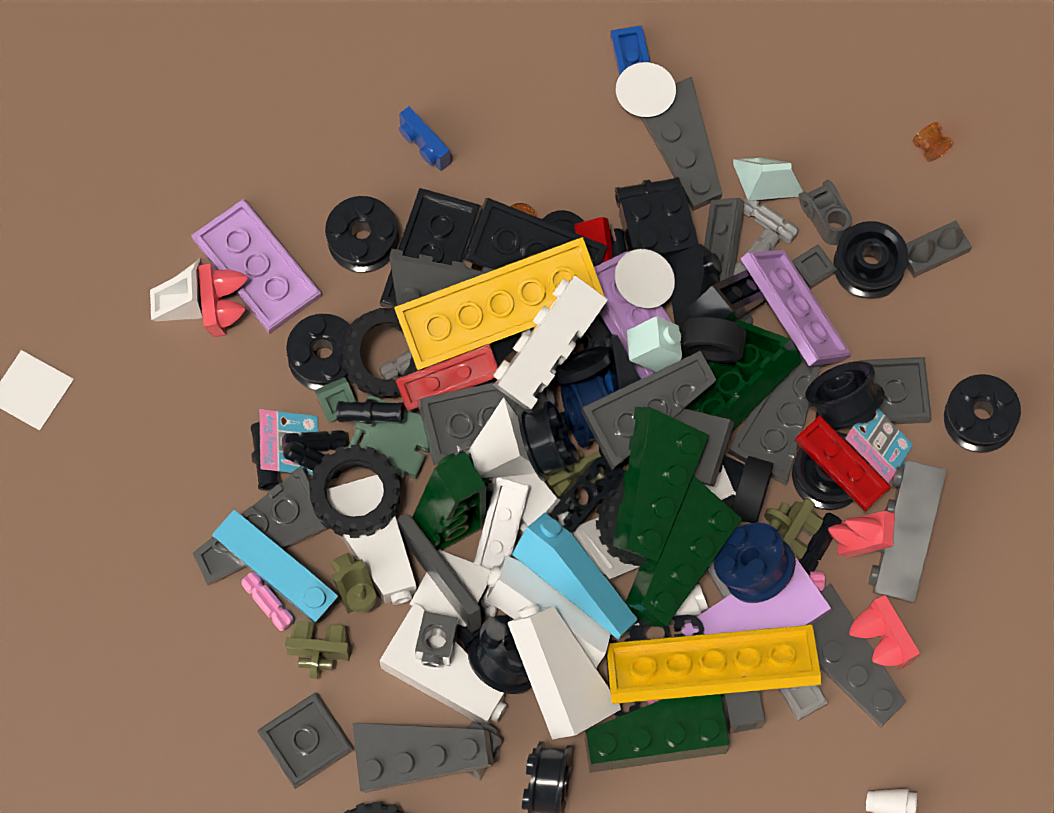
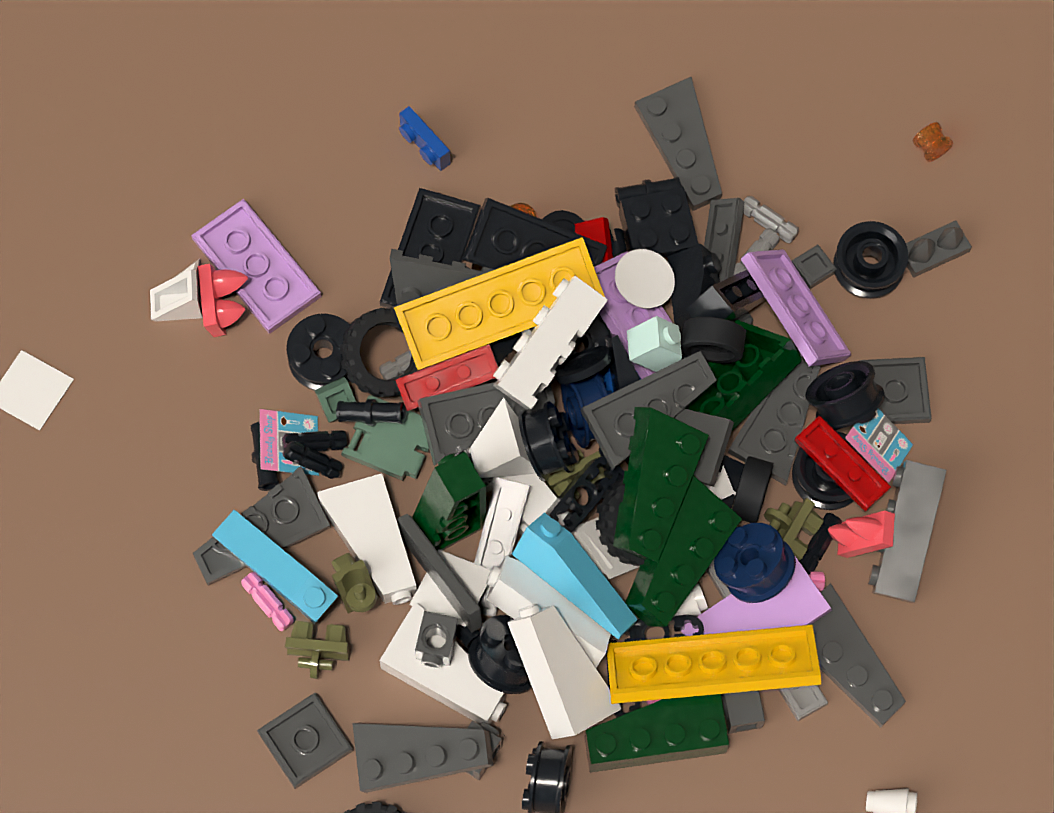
(348, 458): black tyre -> none
(354, 216): black wheel -> none
(629, 47): blue plate -> none
(645, 89): white sticker -> none
(766, 178): light aqua slope -> none
(825, 207): dark grey piece -> none
(882, 621): coral tile -> none
(988, 394): black wheel -> none

